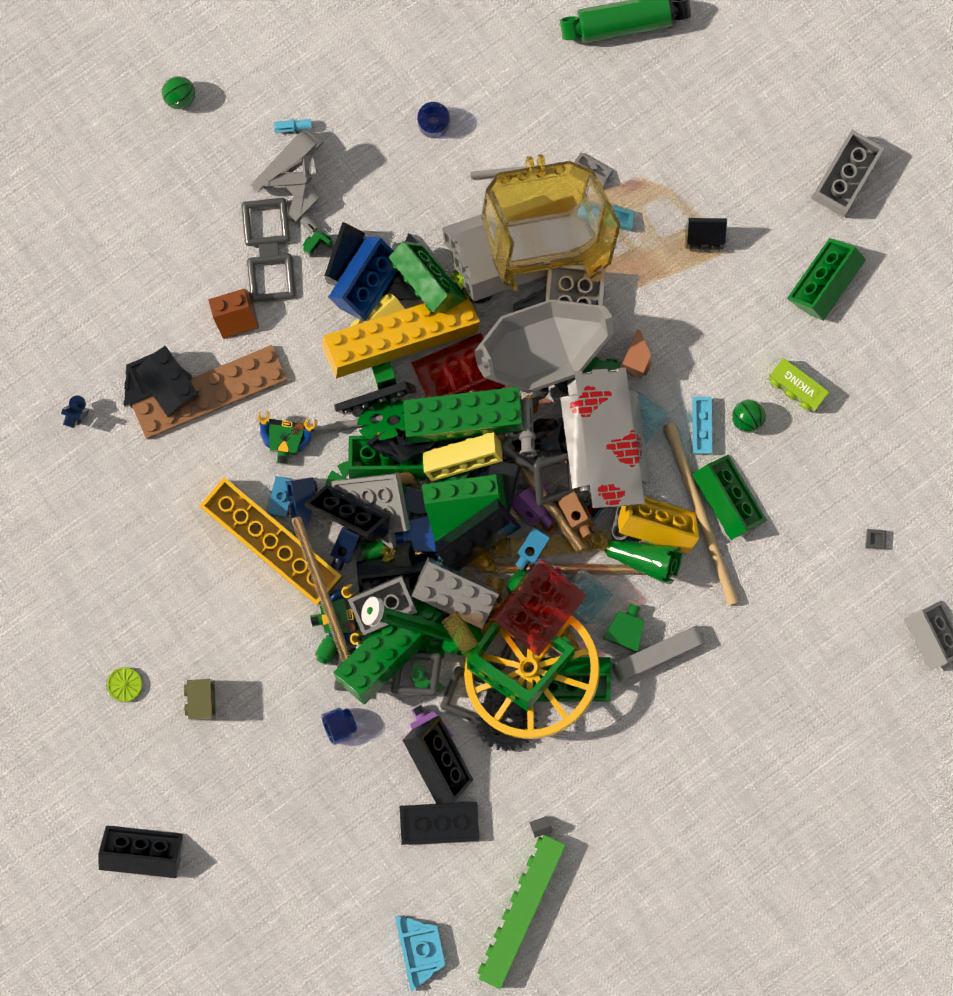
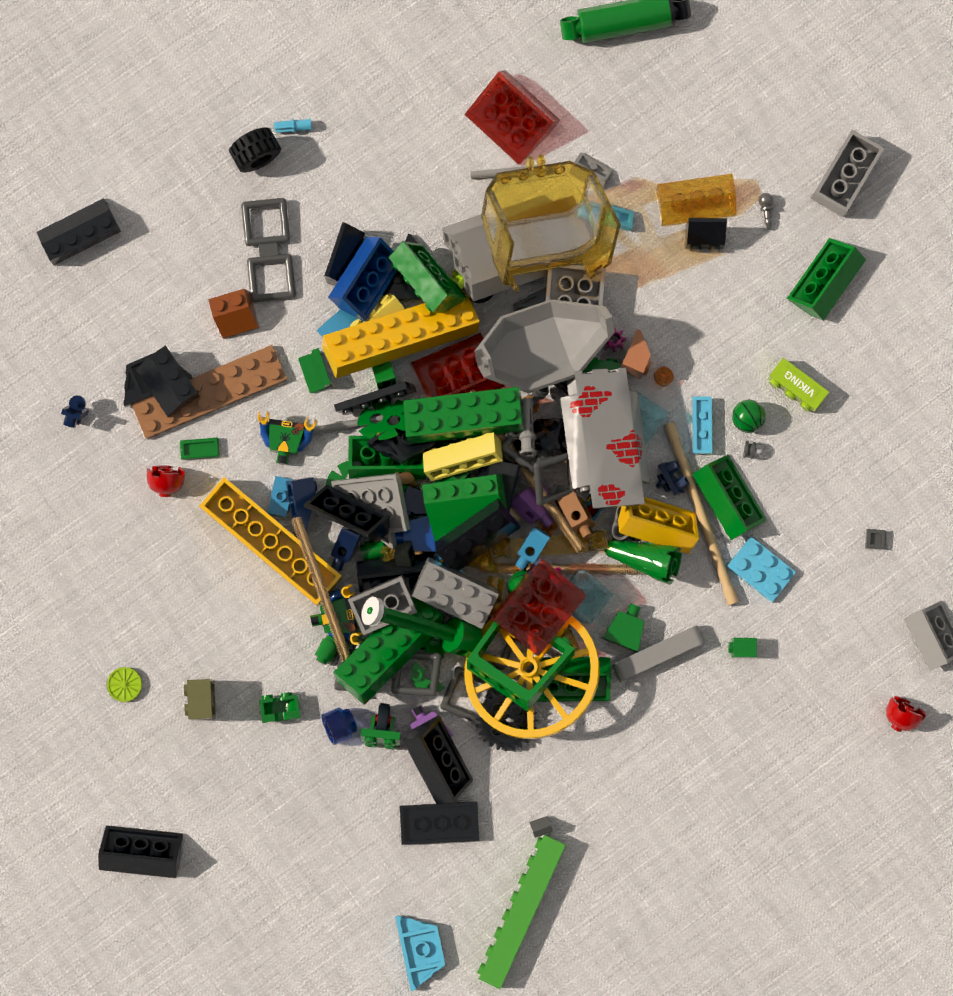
(78, 231): none -> black slope
(165, 480): none -> red cylinder
(178, 92): green piece -> none
(199, 448): none -> green tile
(255, 149): none -> black tyre
(276, 174): light grey connector -> none
(279, 708): none -> green cylinder
(313, 242): green bracket -> none
(314, 371): none -> green panel
(337, 322): none -> dark azure slope
(381, 735): none -> green plate
(429, 110): clear blue piece -> none
(460, 632): clear yellow brick -> none
(512, 116): none -> clear red slope
(619, 342): none -> dark pink gear
(663, 376): none -> clear orange tile
(676, 485): none -> dark blue hips
(696, 199): none -> clear yellow slope
(743, 648): none -> green brick
(749, 449): none -> dark grey bush
(761, 569): none -> medium azure plate
(766, 201): none -> flat silver bar
(903, 715): none -> red cylinder

